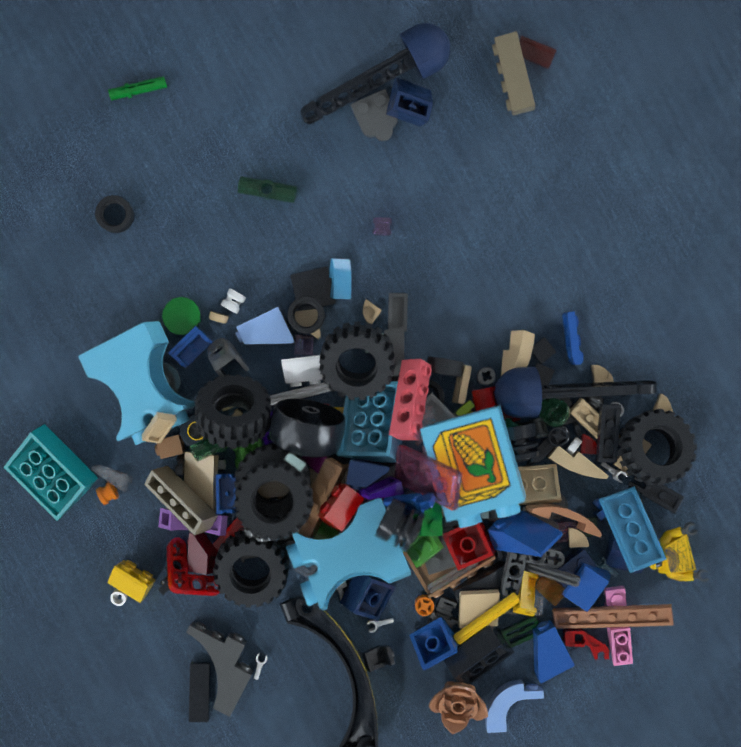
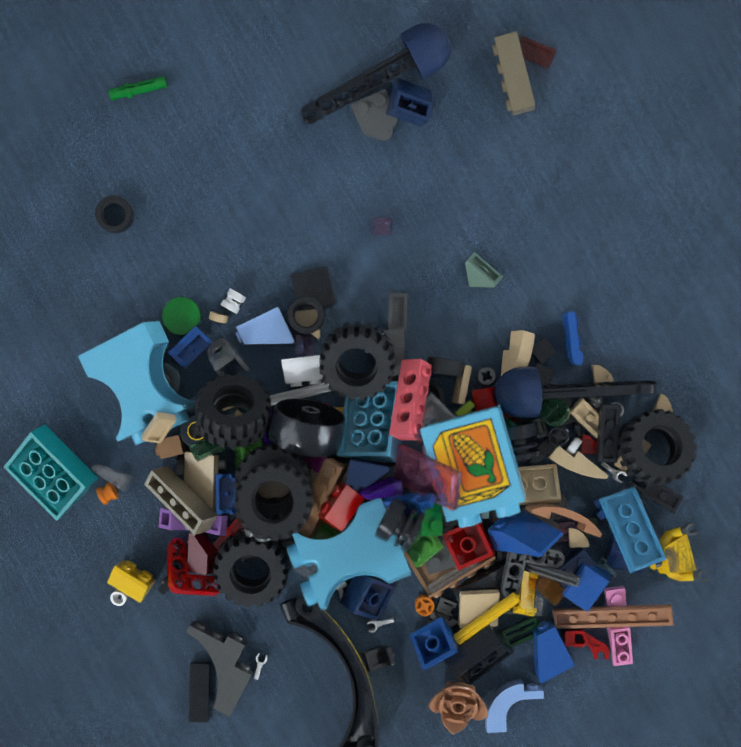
(255, 187): clear green piece -> none
(295, 461): light aqua tile -> none
(341, 278): dark azure slope -> none
(370, 311): tan tile -> none
(481, 273): none -> sand green slope

